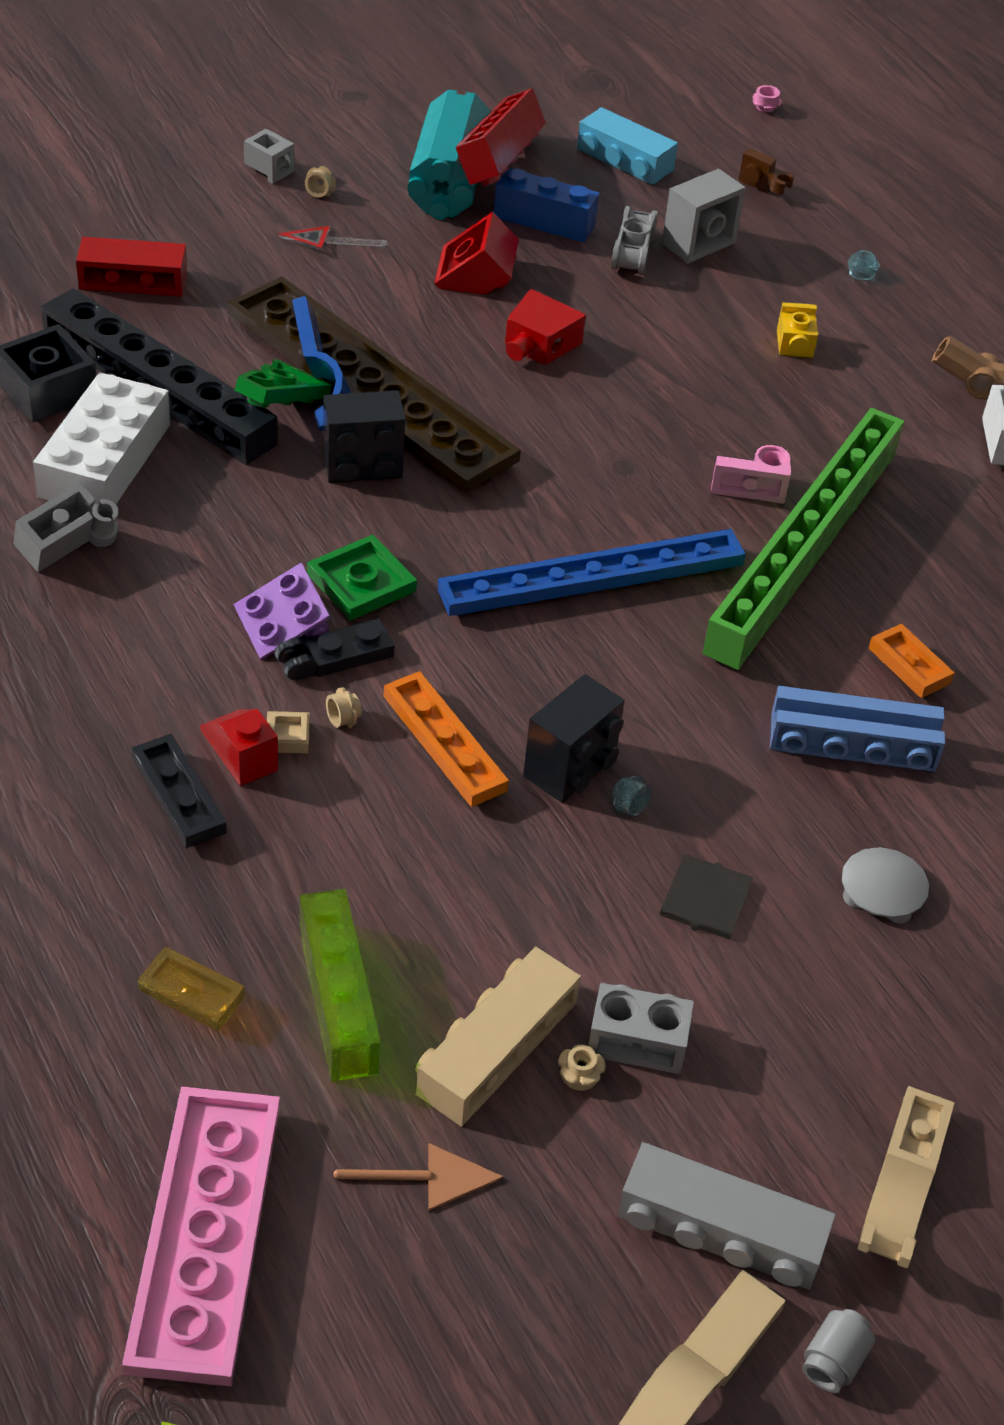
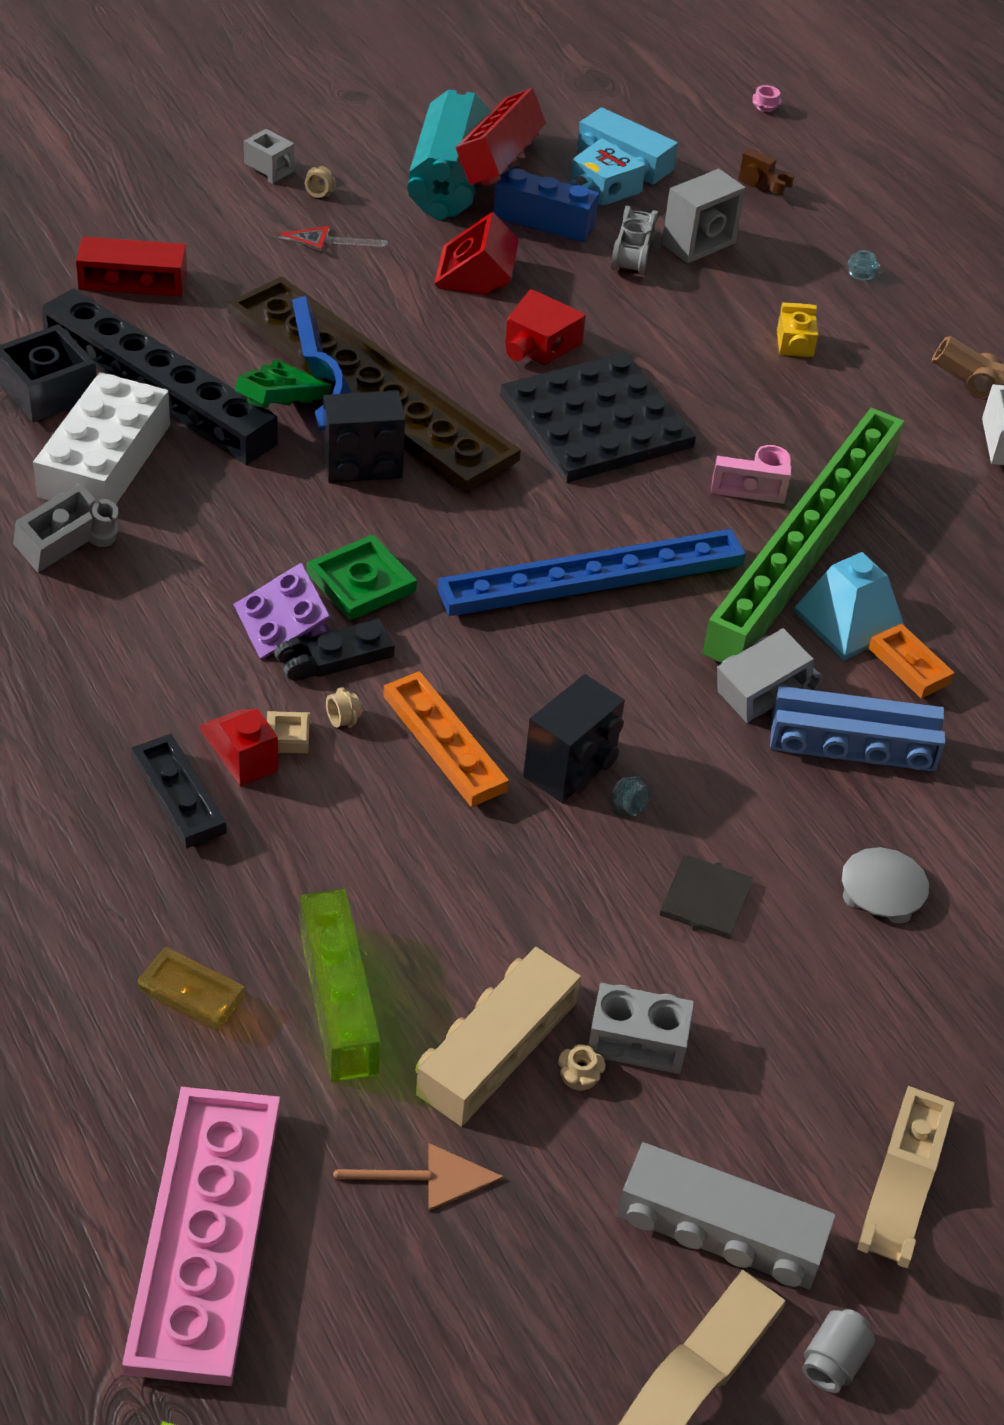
(597, 416): none -> black plate
(608, 171): none -> medium azure torso
(753, 676): none -> light grey hinge
(850, 606): none -> medium azure slope

